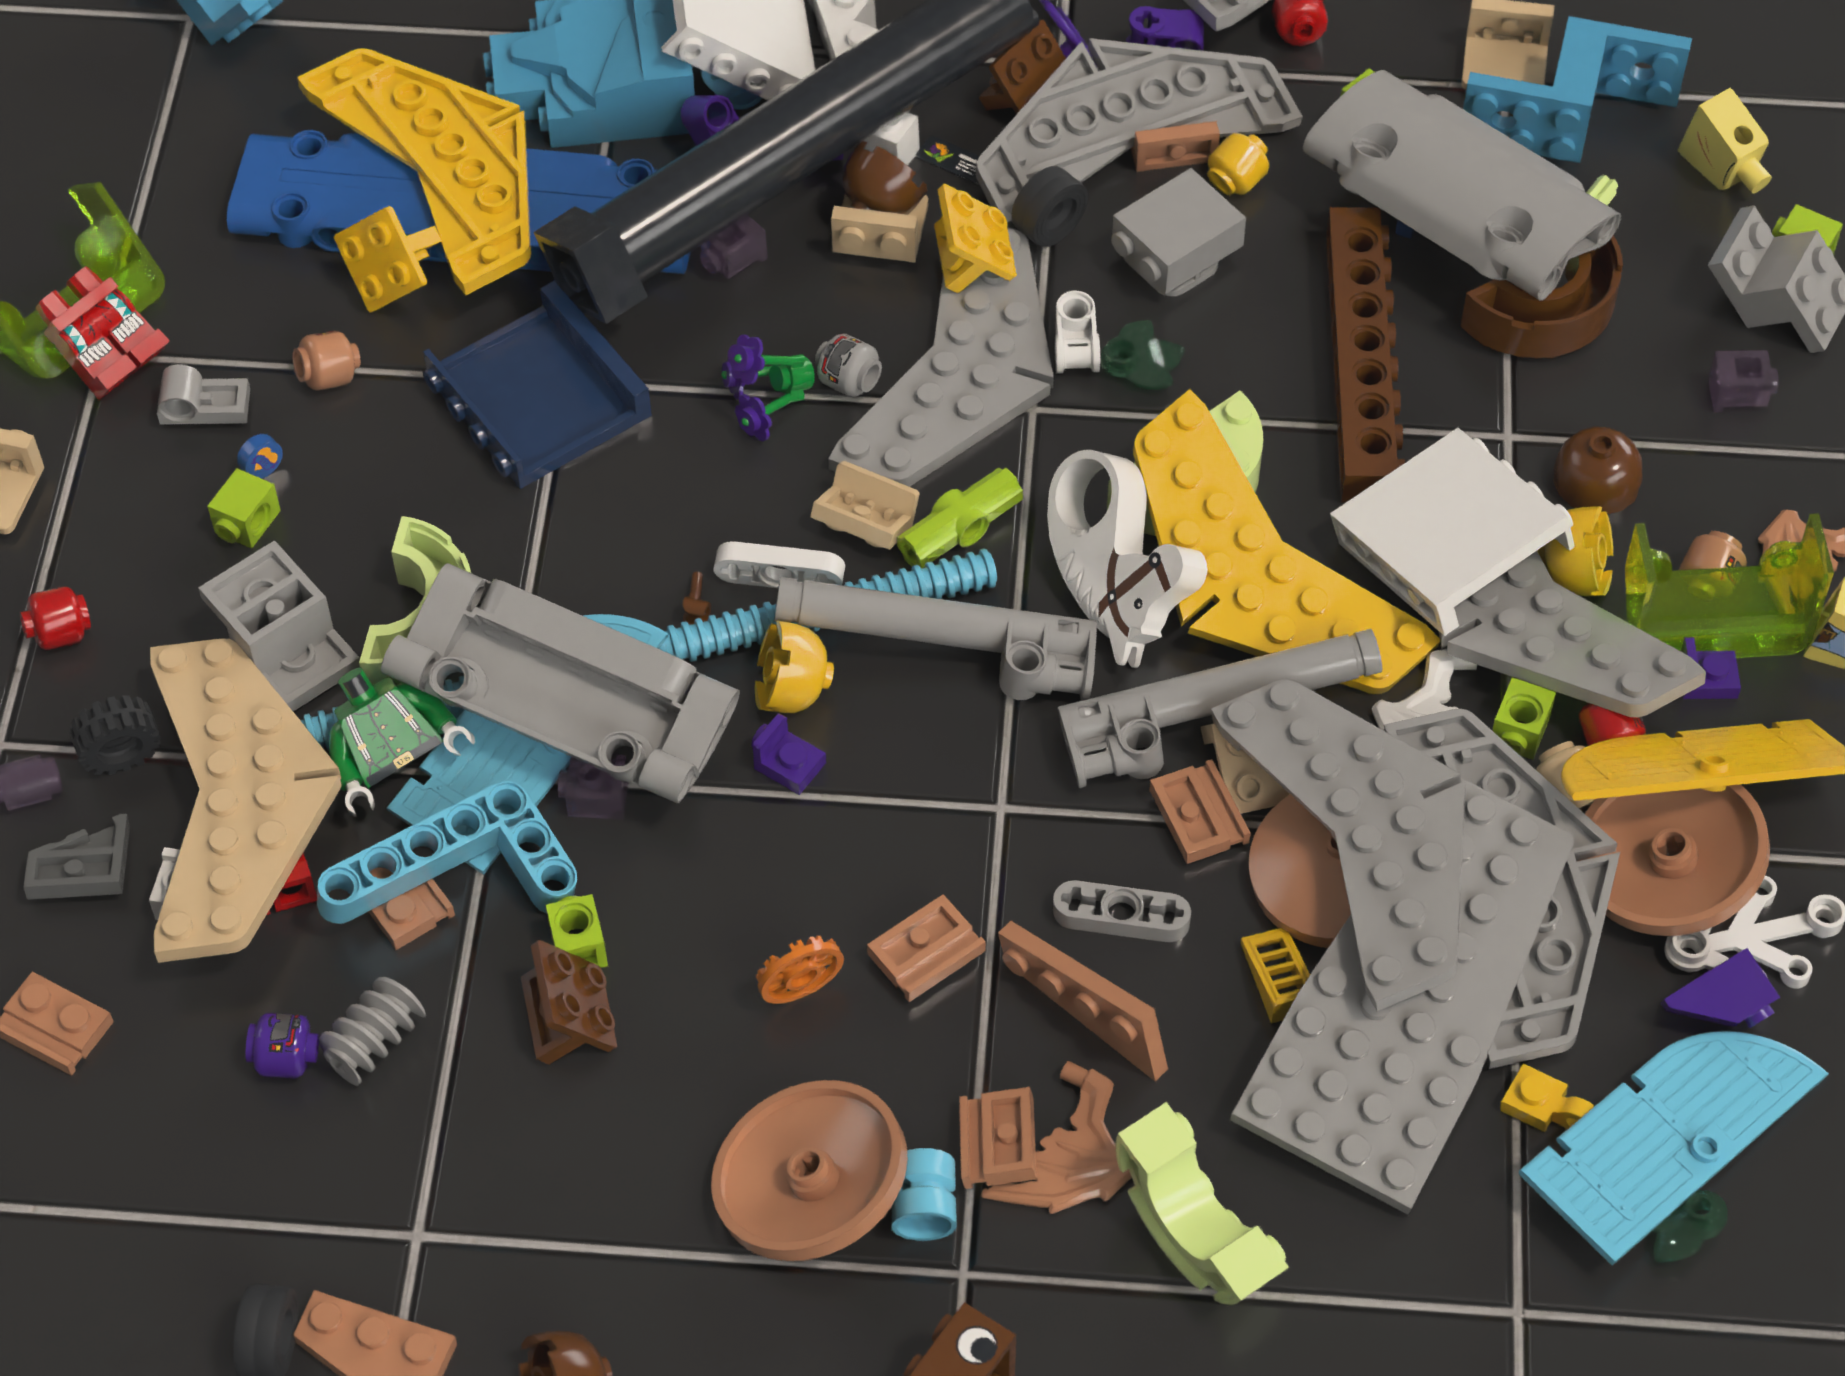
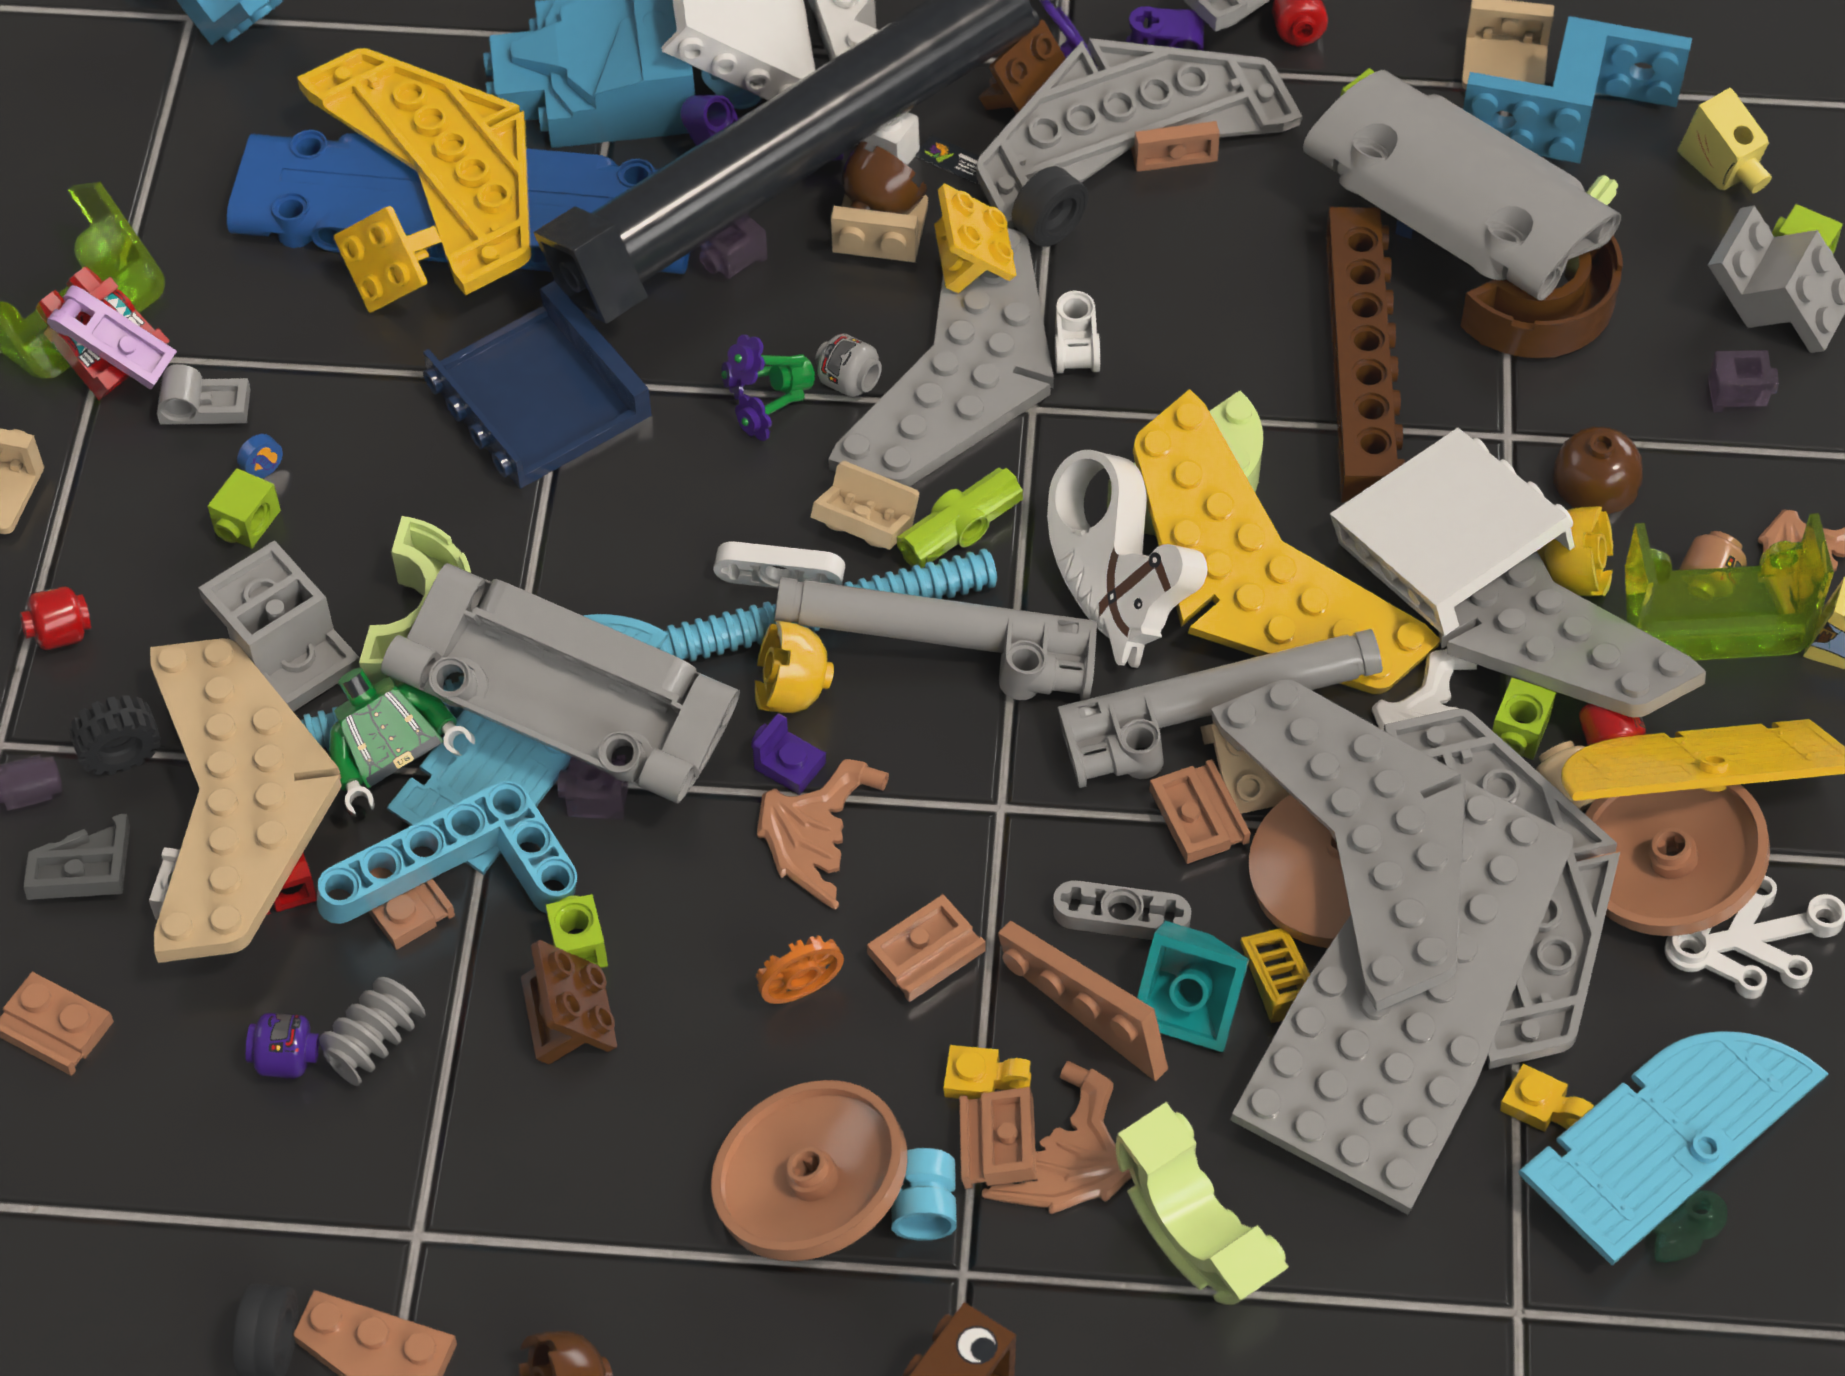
(112, 336): none -> lavender plate
(326, 360): nougat head -> none
(692, 605): reddish brown hand -> none
(804, 831): none -> nougat animal
(978, 1071): none -> yellow plate
(1141, 356): clear green plate -> none
(1178, 233): light grey brick -> none
(1192, 984): none -> teal slope
(1238, 164): yellow head -> none
(1721, 672): dark purple bracket -> none
(1727, 994): dark purple slope -> none

